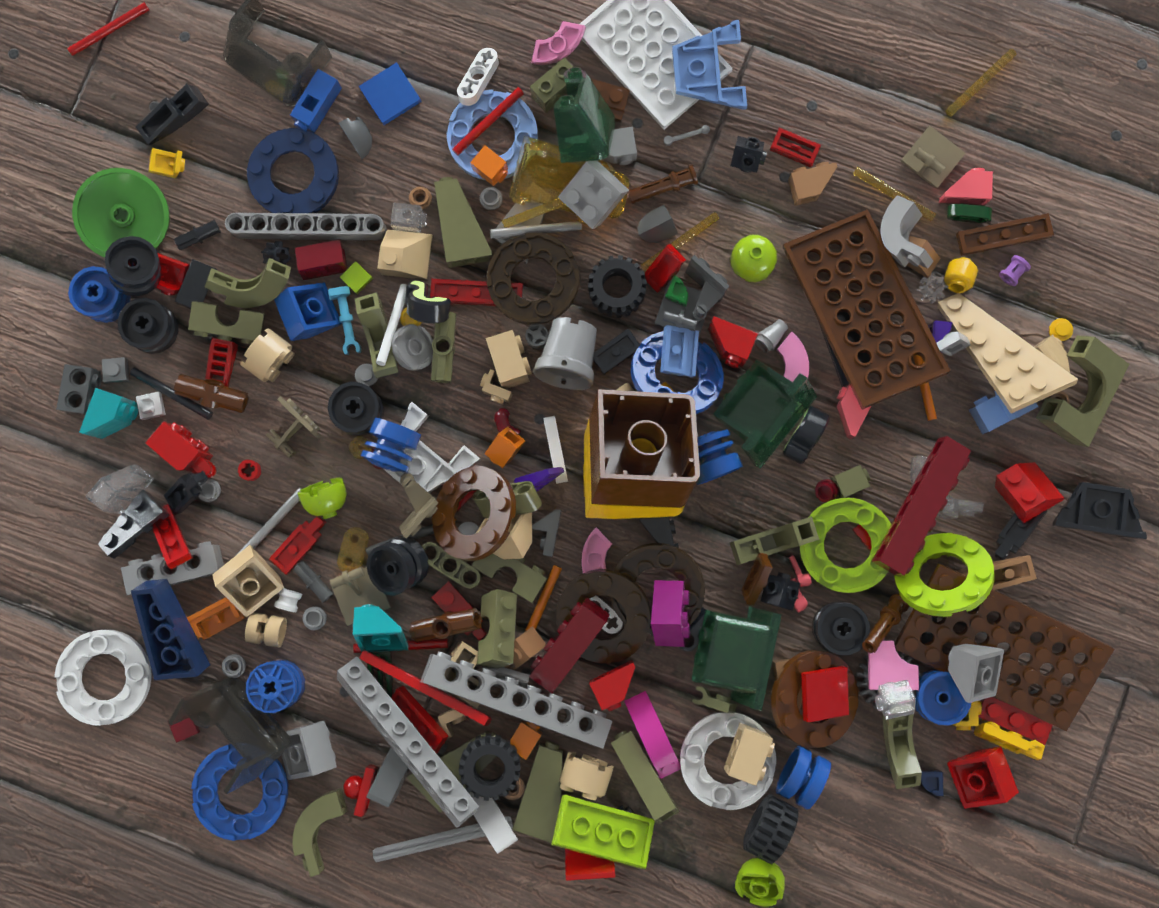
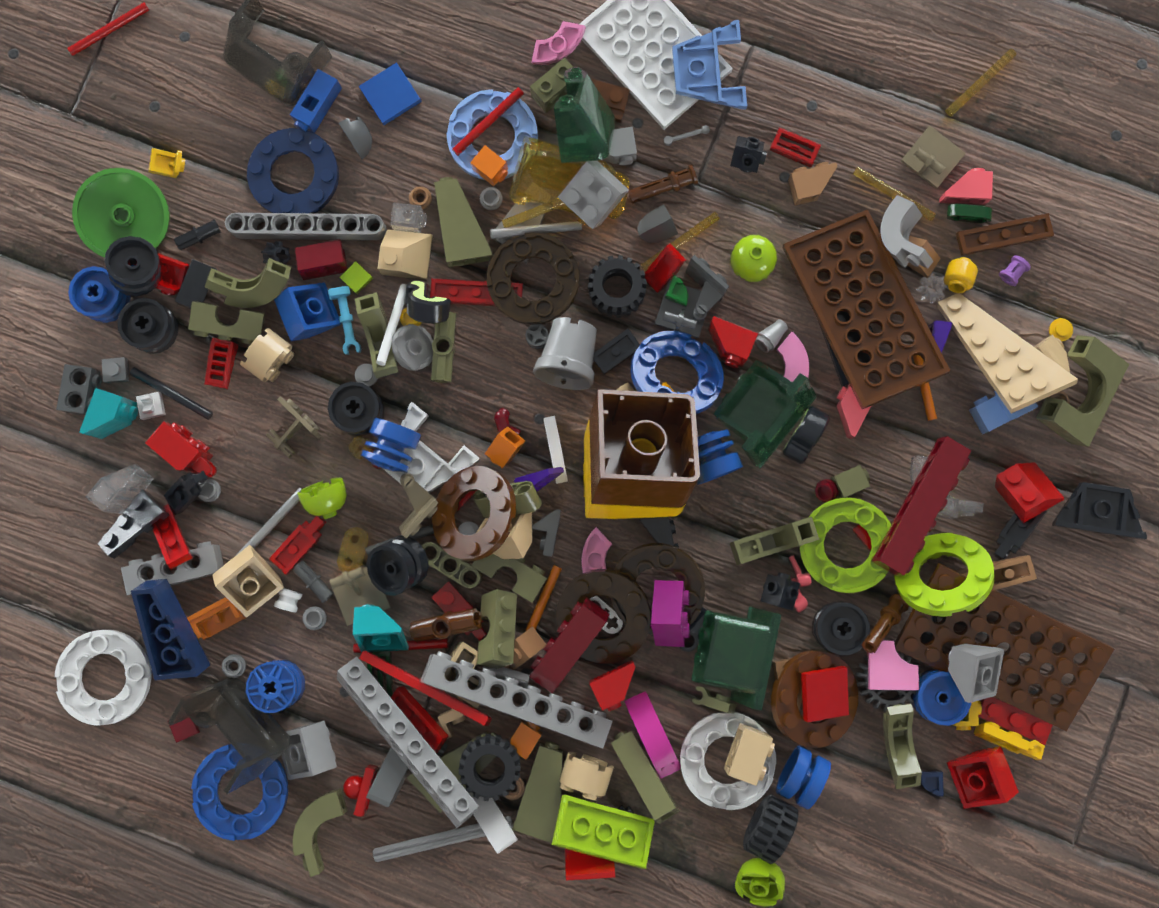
(172, 114): black slope -> none
(211, 393): reddish brown piece -> none
(244, 465): red bush -> none
(273, 633): tan wheel -> none
(477, 67): white beam -> none
(497, 393): tan bracket -> none
(507, 359): tan brick -> none
(679, 351): medium blue plate -> none
(756, 579): reddish brown plate -> none
(895, 699): clear brick -> none
(953, 343): light grey plate -> none

